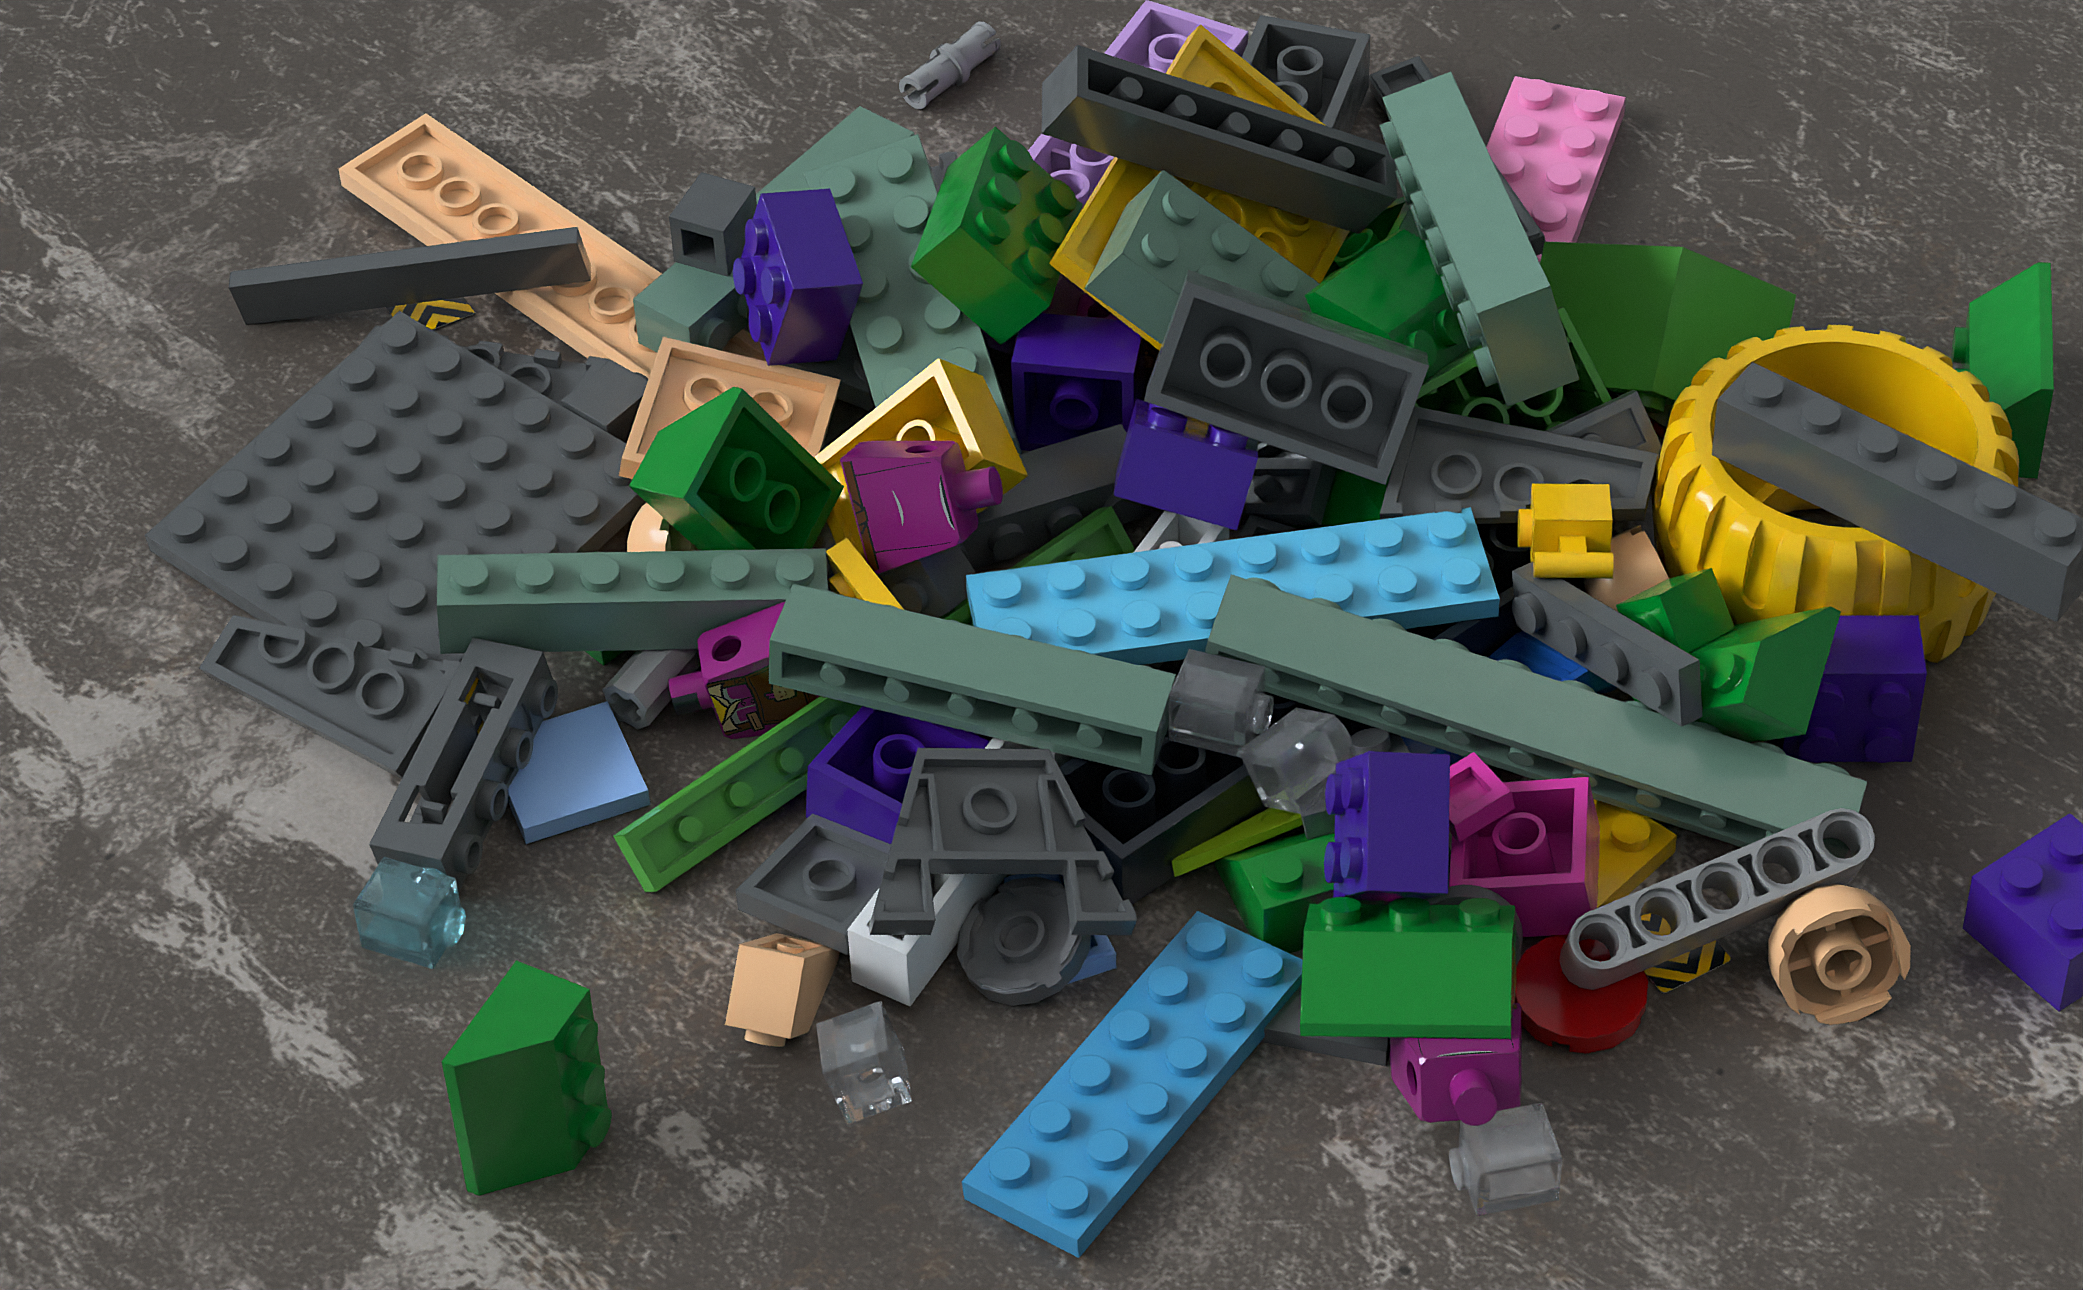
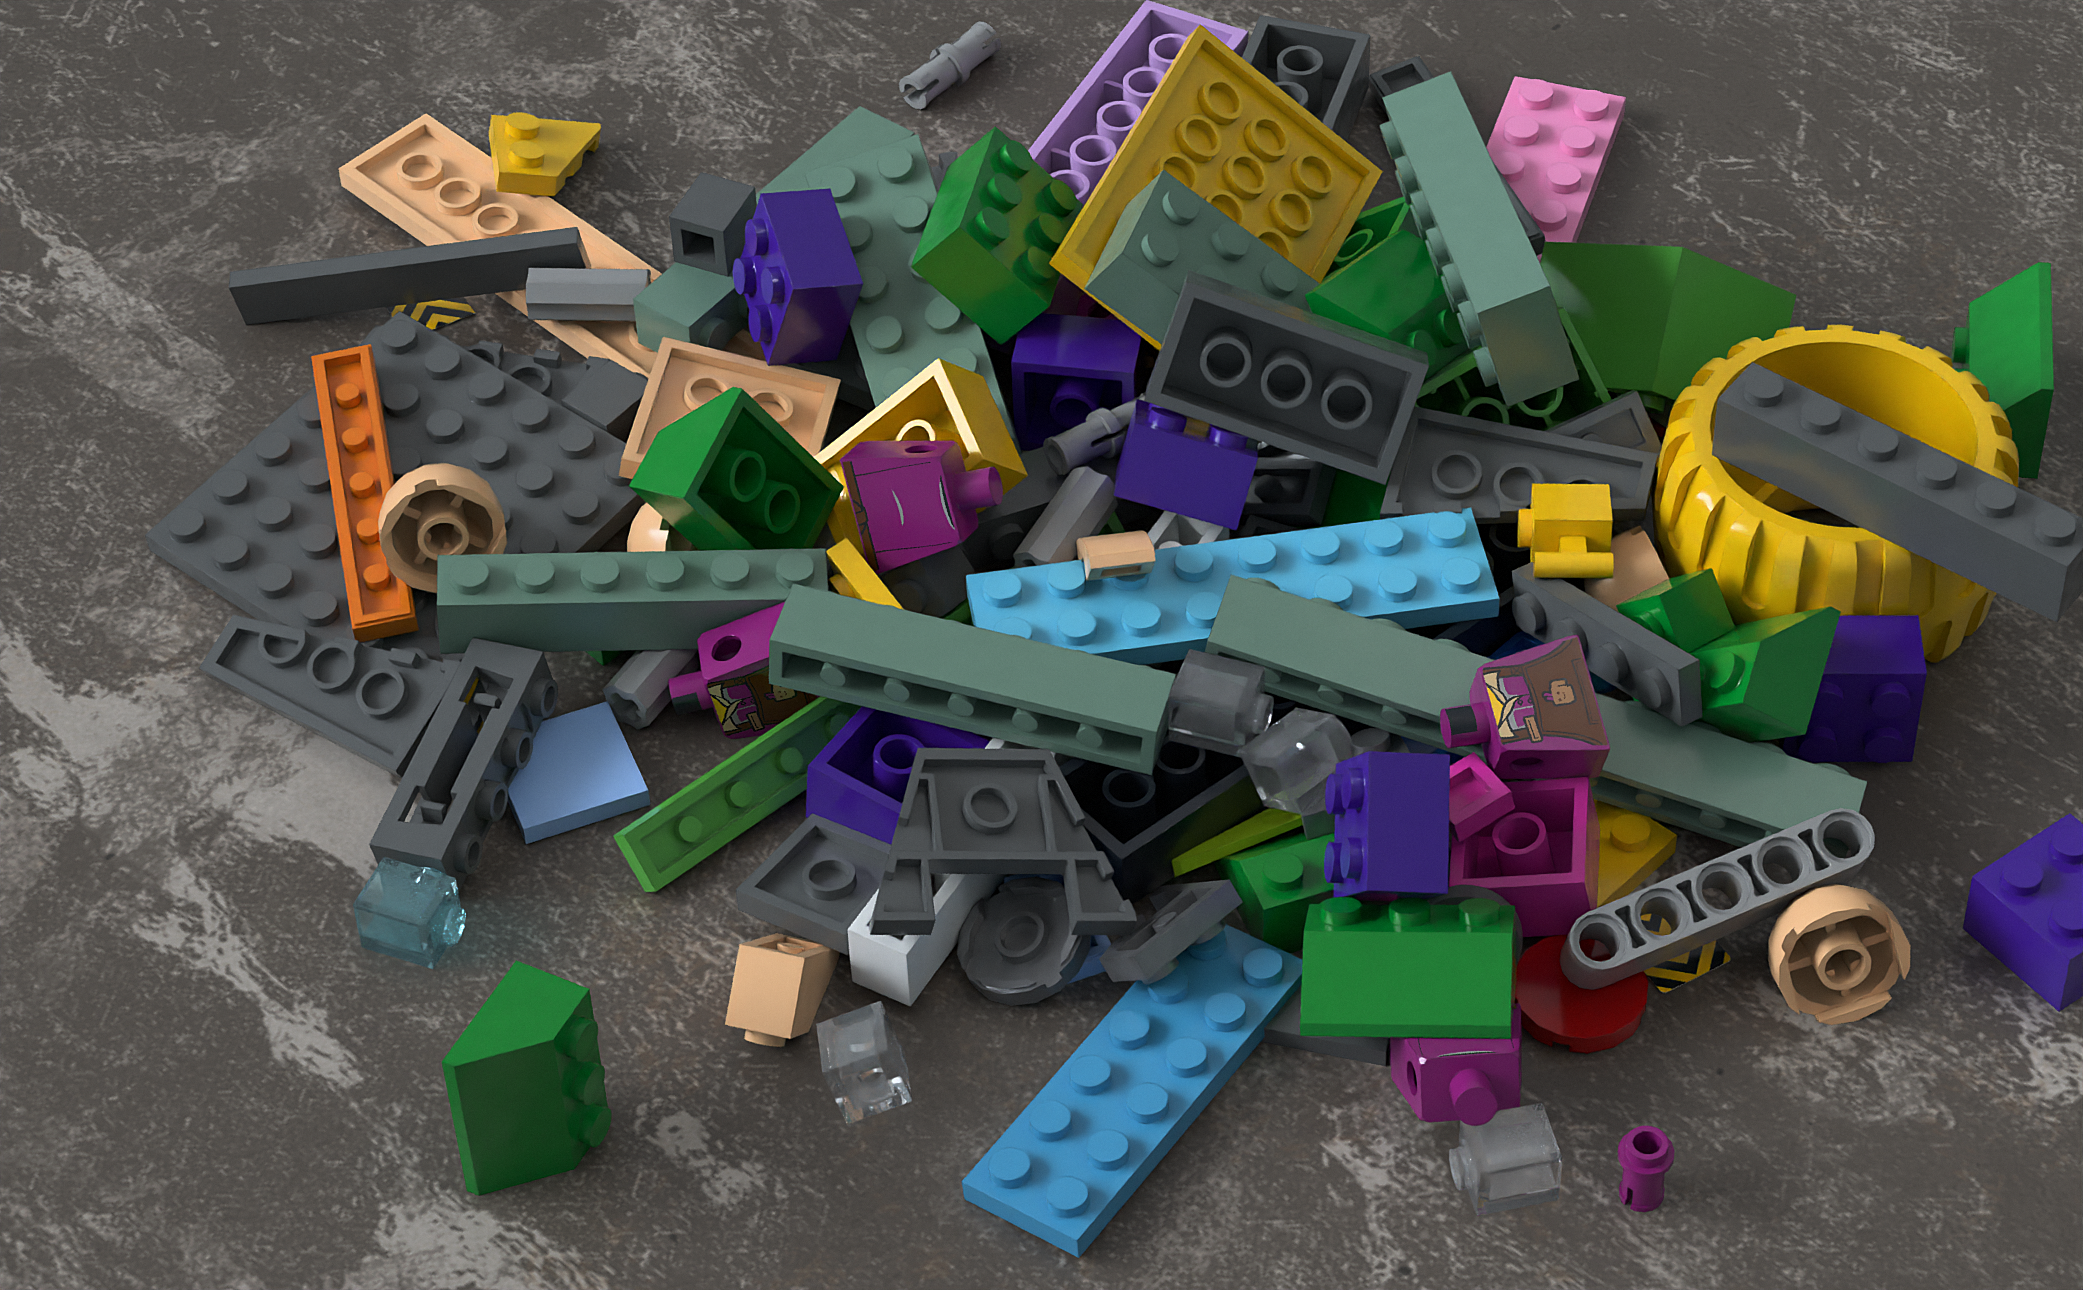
(359, 481): none -> orange tile
(435, 514): none -> light nougat cylinder
(538, 153): none -> yellow wing
(584, 293): none -> light grey axle
(1073, 513): none -> light grey axle
(1099, 435): none -> light grey pin
(1116, 555): none -> light nougat slope
(1183, 918): none -> flat silver wing
(1217, 140): dark grey brick -> none
(1533, 715): none -> torso
(1645, 1159): none -> magenta pin

